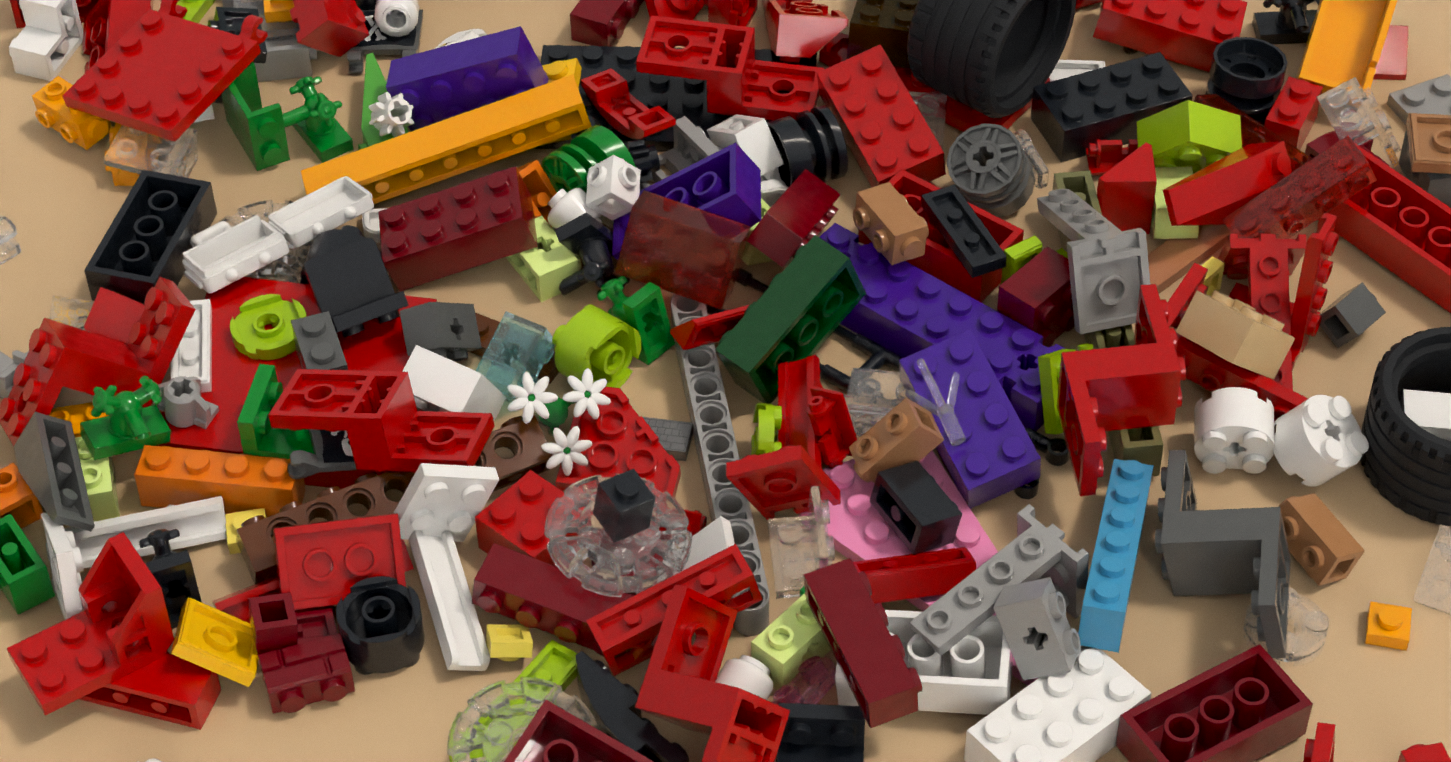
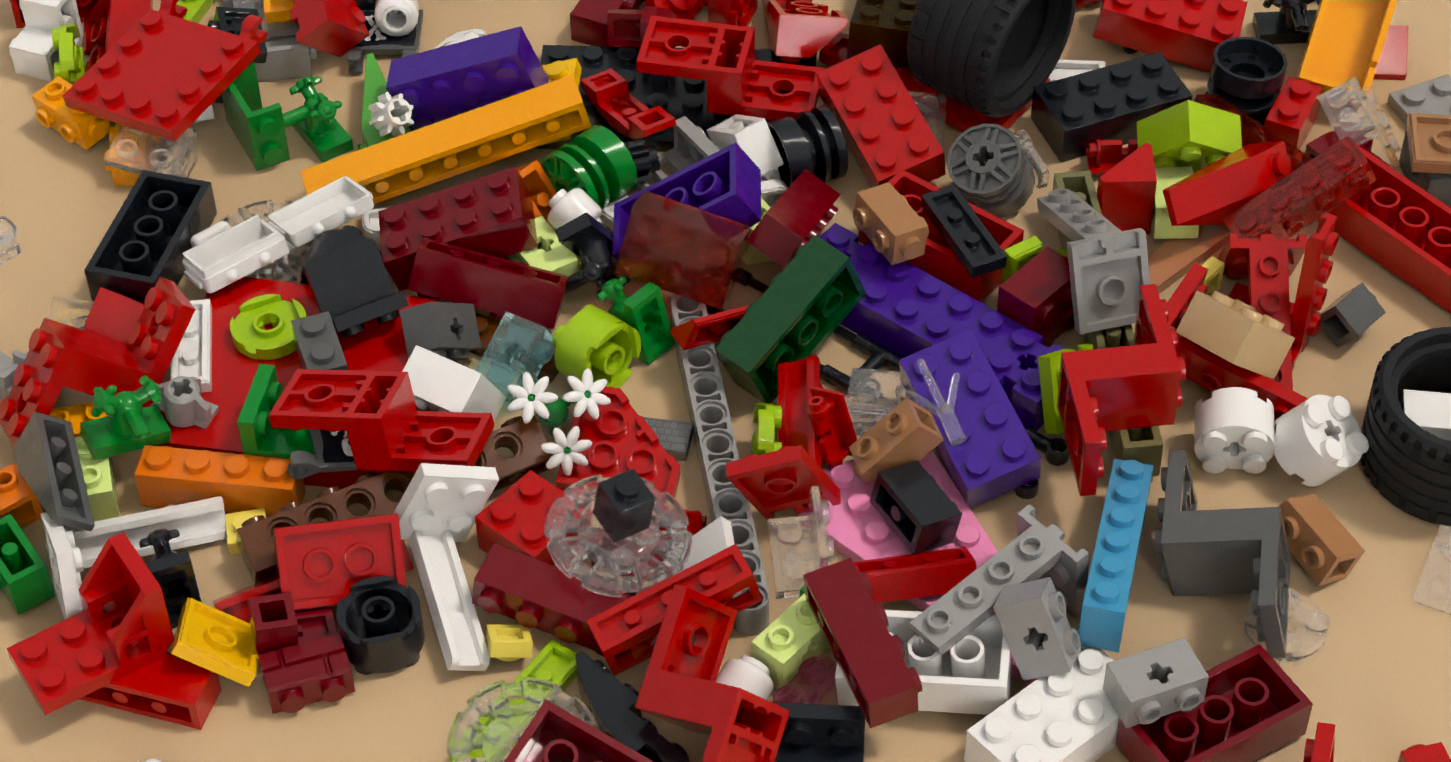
(70, 55): none -> lime plate
(487, 282): none -> dark red brick
(612, 187): white brick -> none
(629, 26): none -> dark red brick
(1155, 683): none -> light grey brick
(1388, 625): light orange plate -> none

